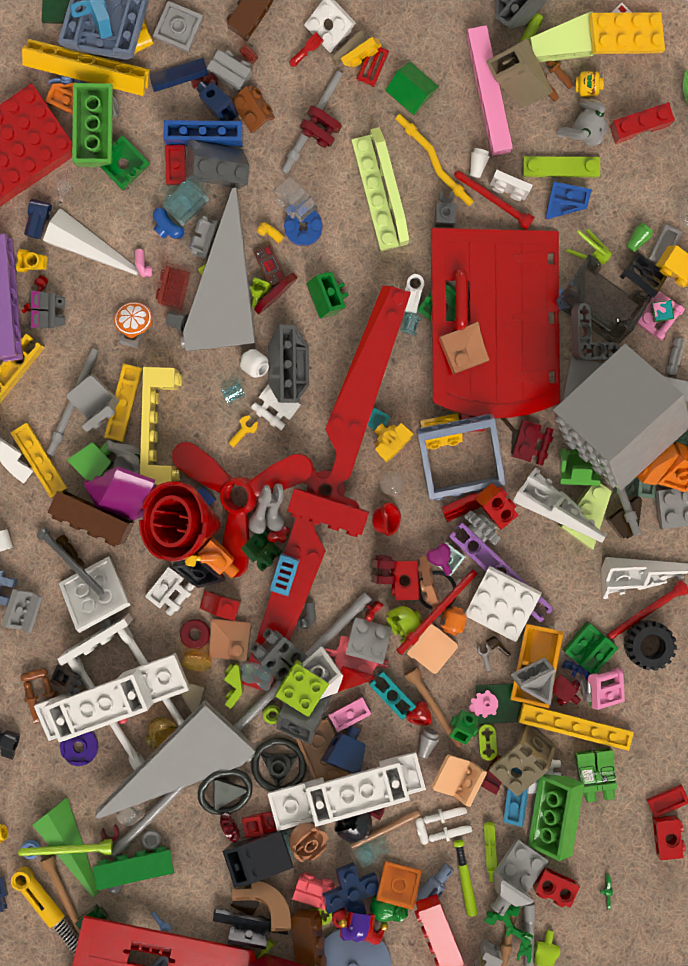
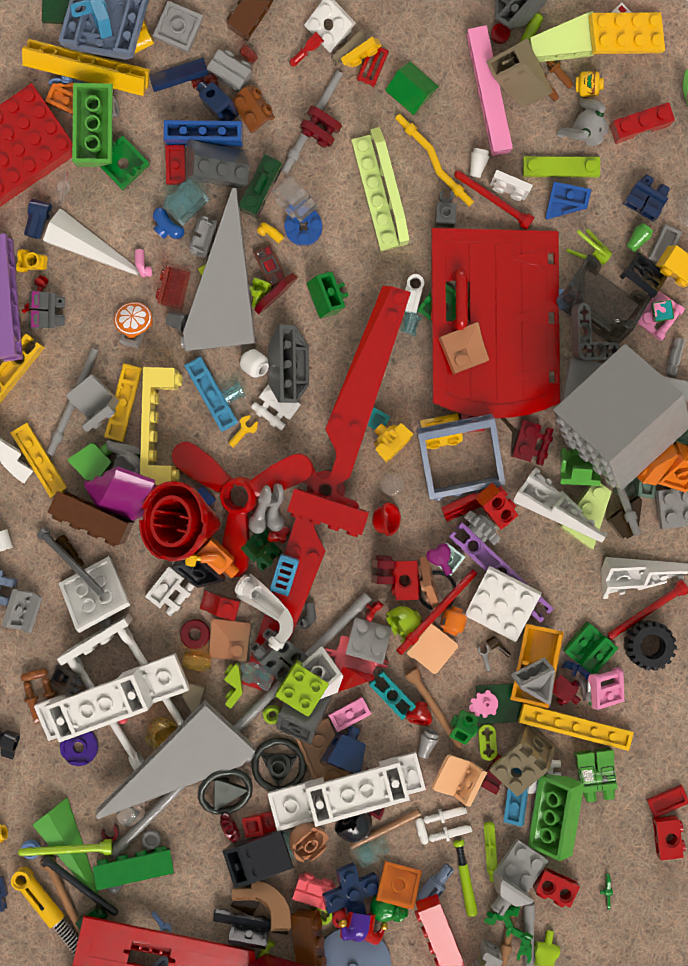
(47, 861): none -> black bar
(211, 394): none -> dark azure plate
(259, 596): none -> white animal
(260, 186): none -> dark green piece
(500, 33): none -> red tile
(655, 198): none -> dark blue hips

